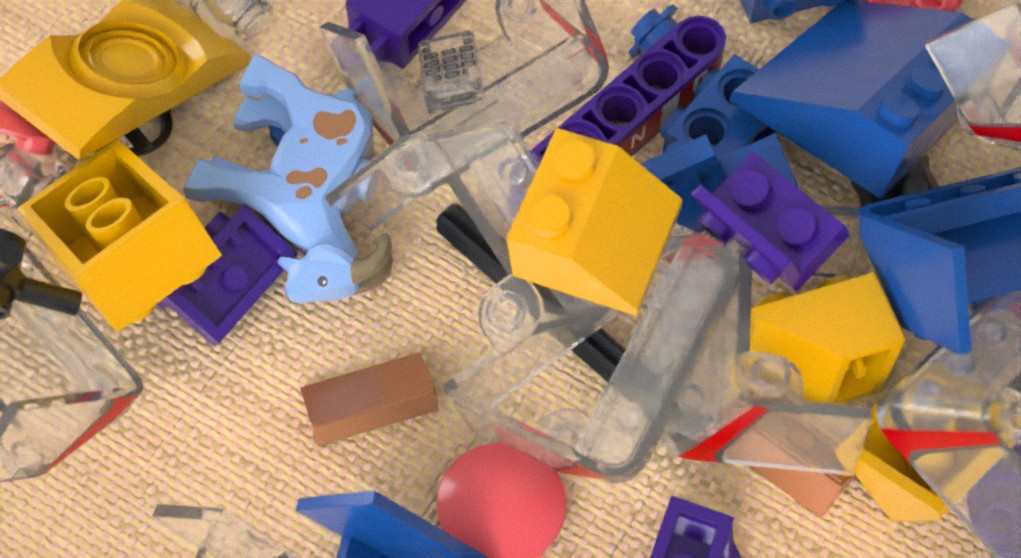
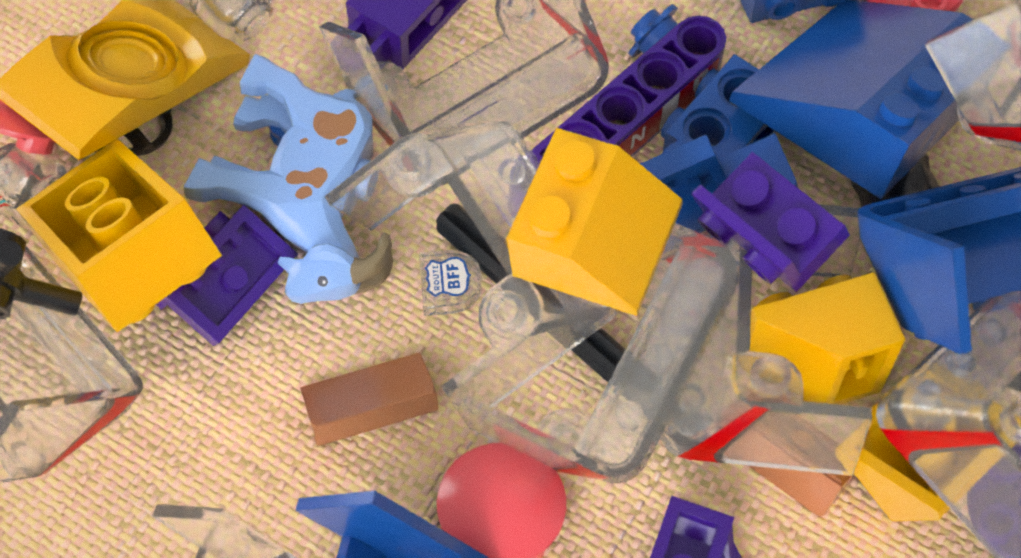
(449, 281): none -> tile
(451, 72): clear tile -> none

